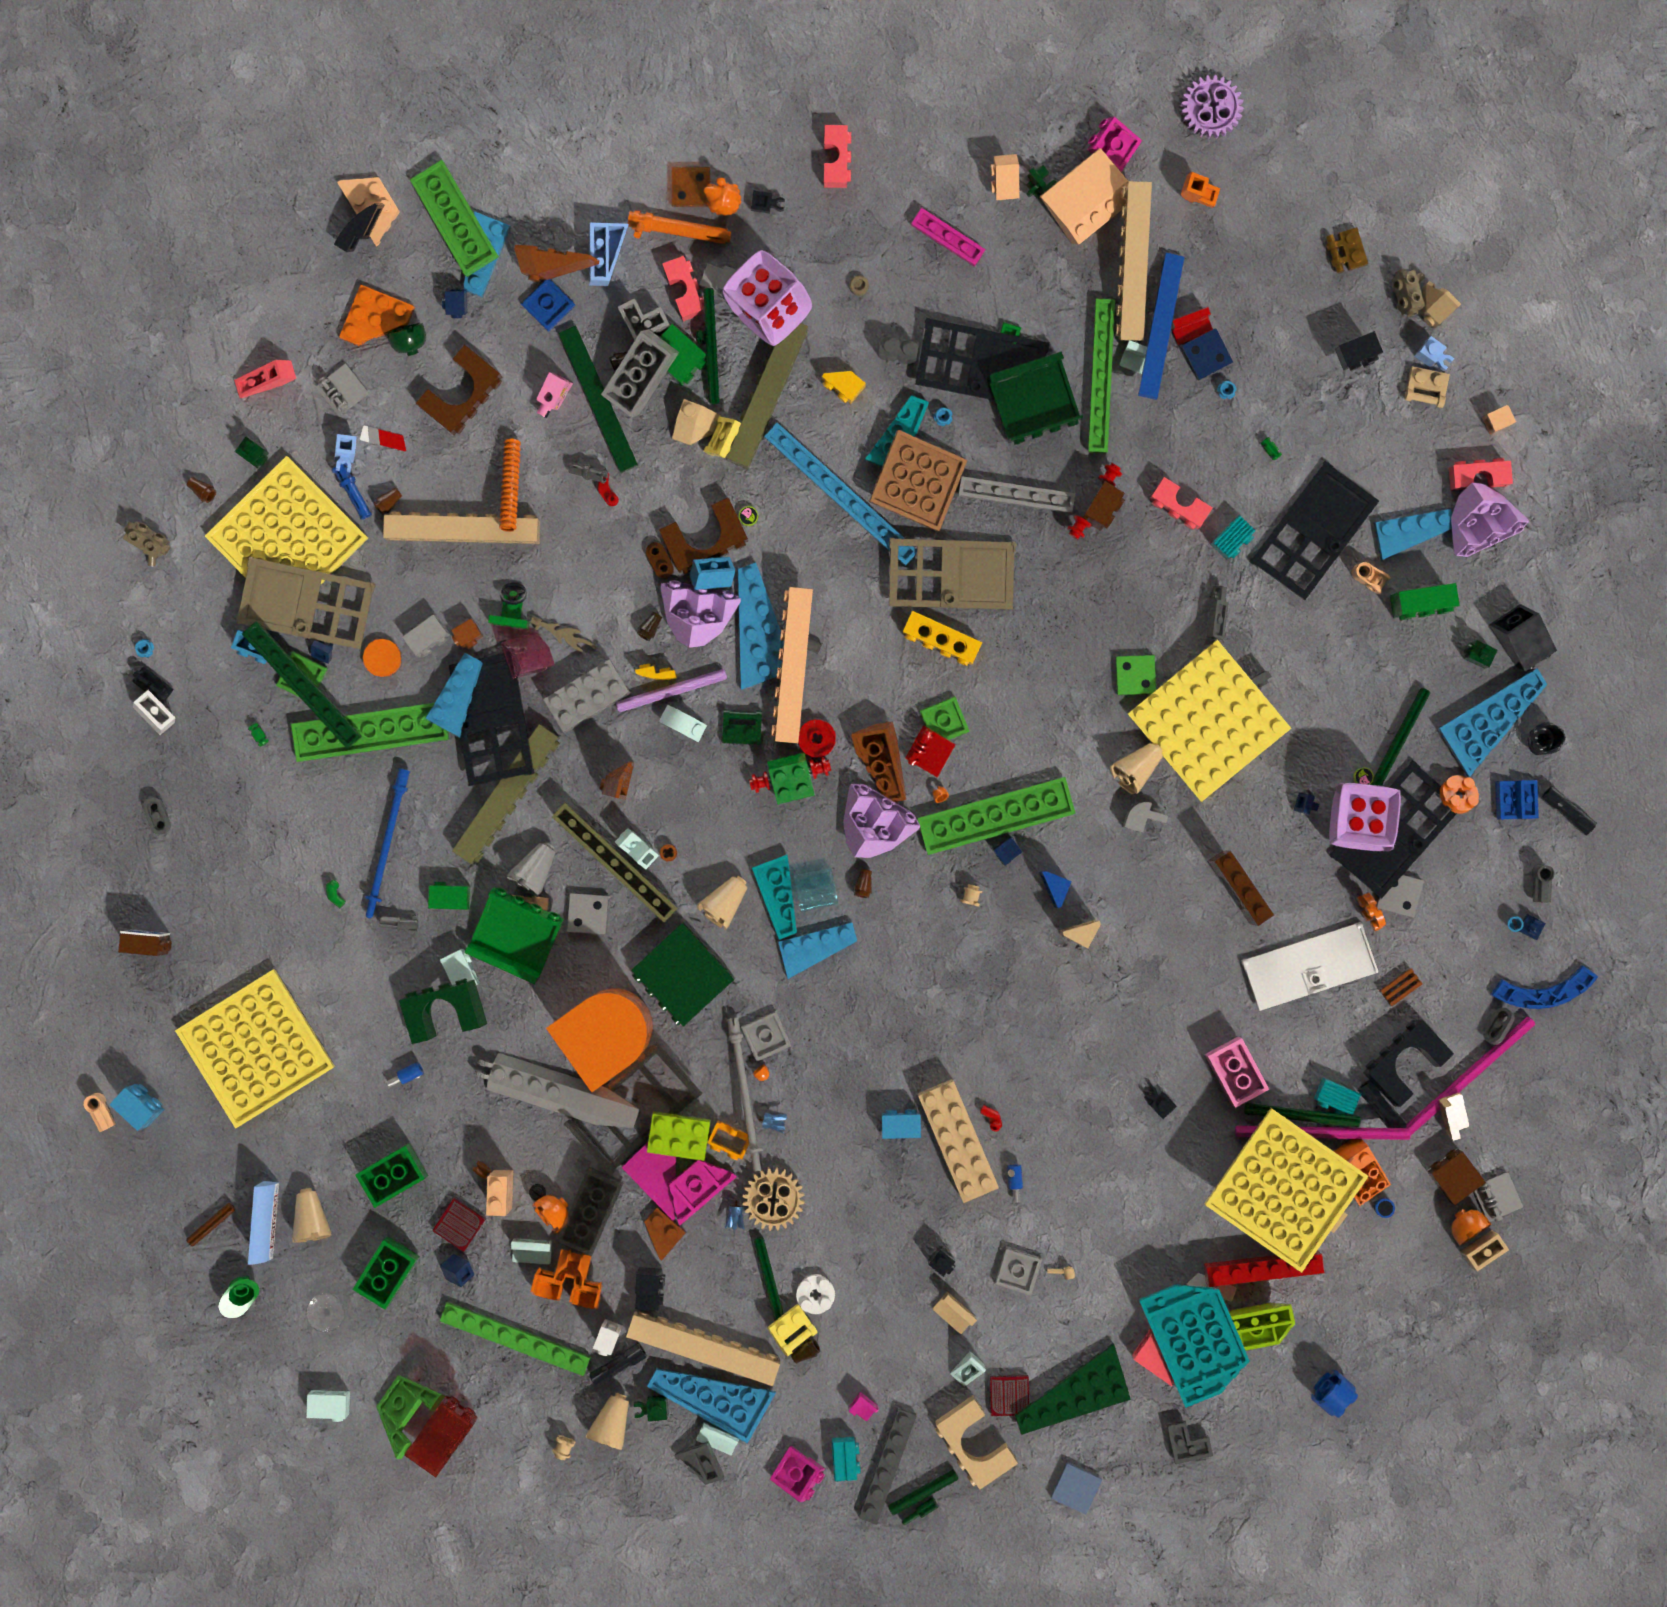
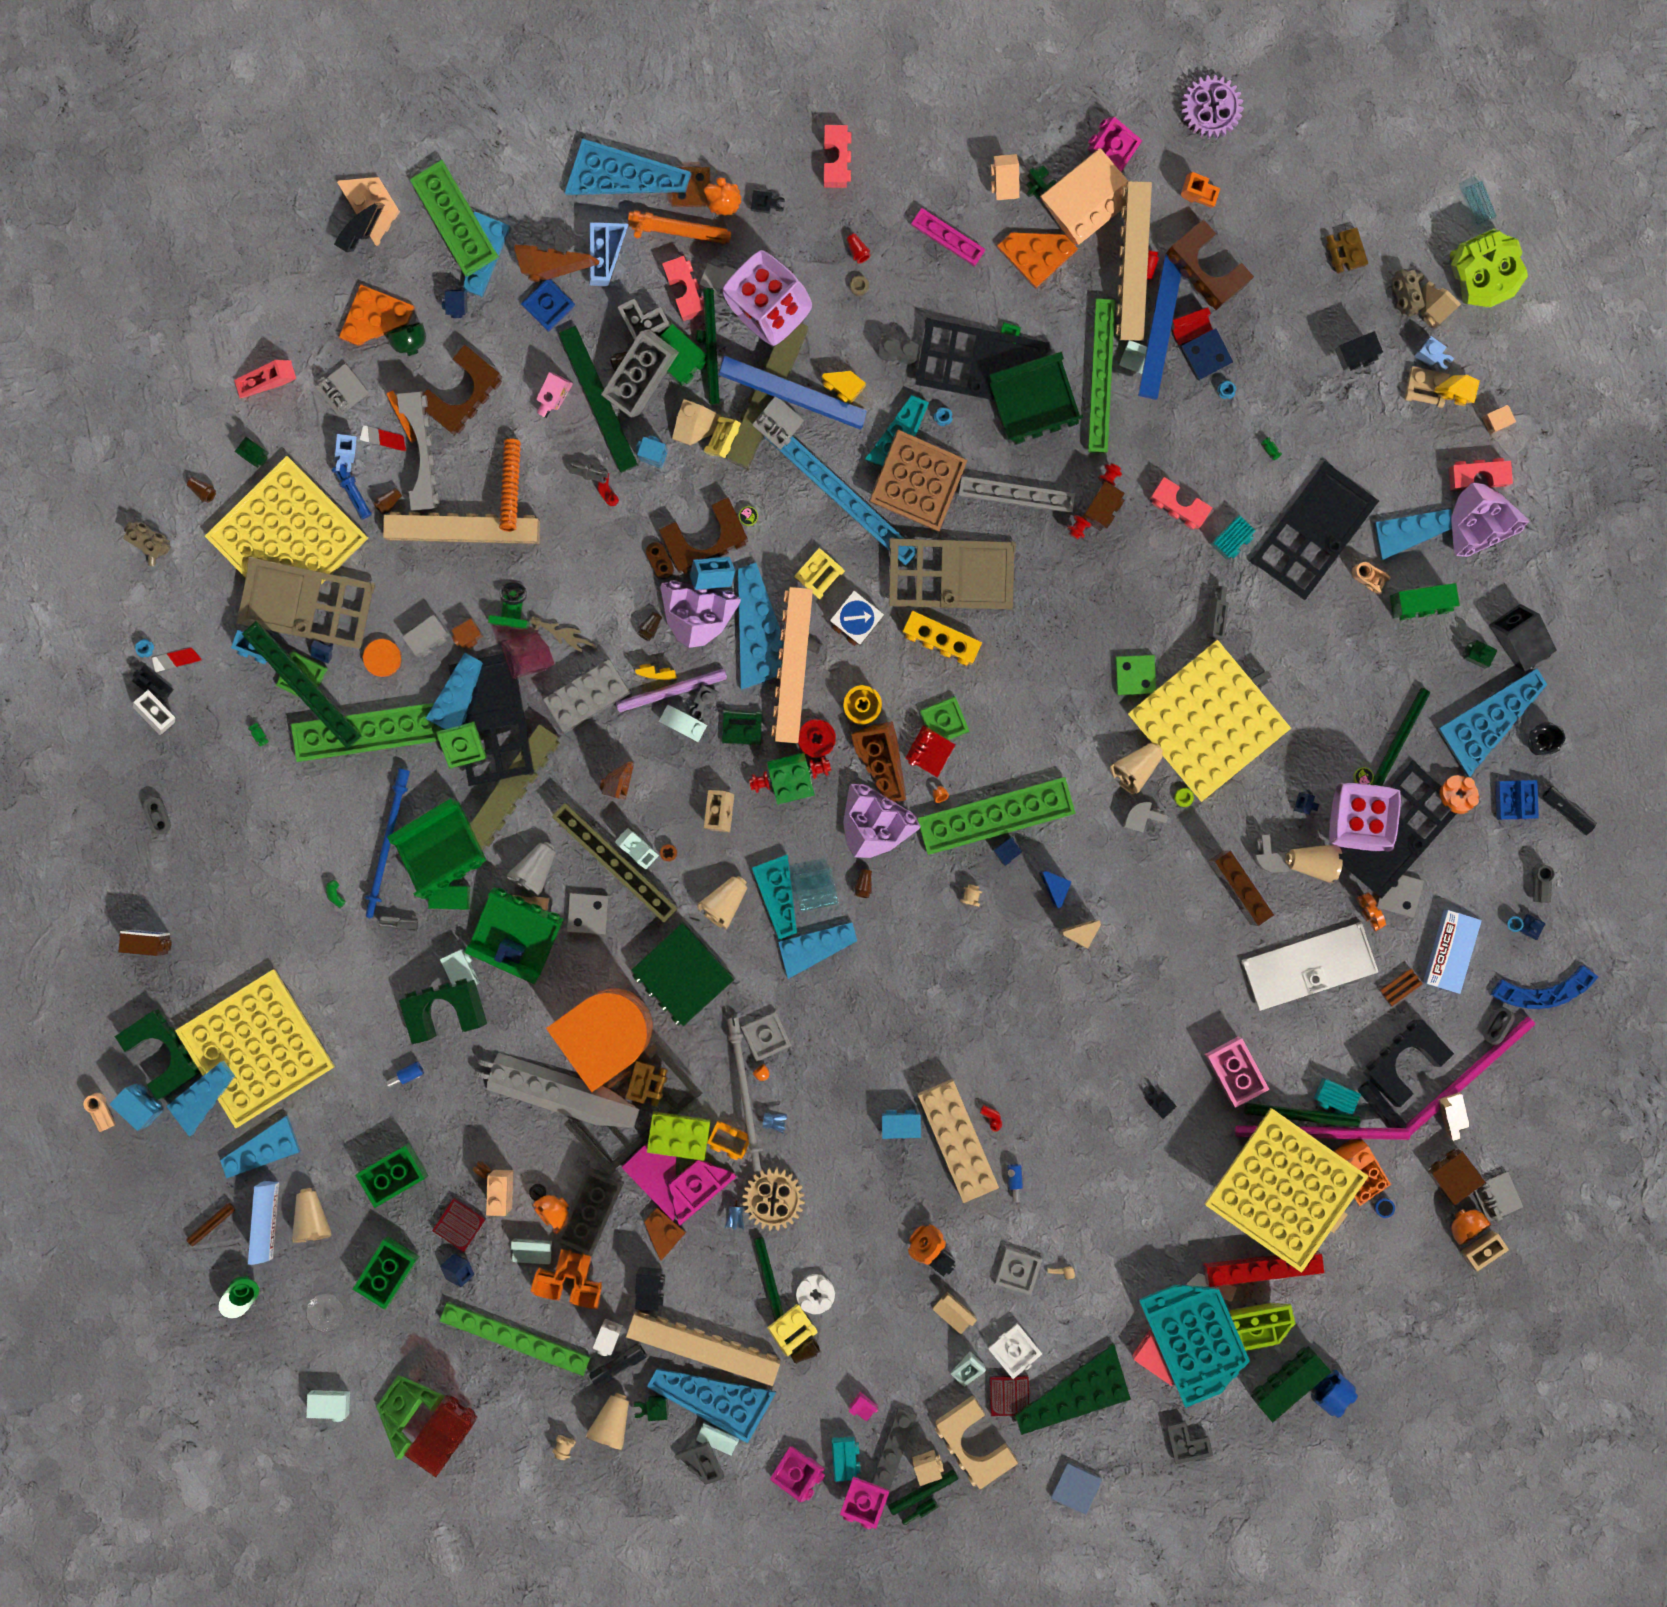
(175, 659): none -> sticker
(181, 1067): none -> dark green arch
(195, 1102): none -> dark azure wing
(265, 1148): none -> dark azure wing
(402, 418): none -> orange hinge
(413, 407): none -> light grey arch
(438, 848): none -> green panel
(461, 745): none -> bright green tile
(510, 950): none -> dark blue panel
(613, 171): none -> dark azure wing
(641, 1081): none -> pearl gold plate
(651, 451): none -> dark azure brick
(703, 698): none -> black plate
(719, 811): none -> tan brick
(778, 422): none -> light grey hinge
(792, 392): none -> tile
(814, 569): none -> light yellow plate
(856, 619): none -> piece
(858, 249): none -> red cone
(858, 715): none -> yellow brick
(864, 1503): none -> dark pink plate
(928, 1467): none -> tan brick
(935, 1244): none -> orange plate
(1015, 1351): none -> white plate
(1037, 254): none -> orange plate
(1152, 263): none -> red cone
(1183, 797): none -> lime tile
(1214, 289): none -> reddish brown arch
(1269, 861): none -> light grey brick
(1290, 1383): none -> dark green brick
(1316, 861): none -> tan cone
(1452, 951): none -> light blue slope
(1459, 388): none -> yellow slope
(1473, 207): none -> clear light blue tile
(1494, 282): none -> lime brick

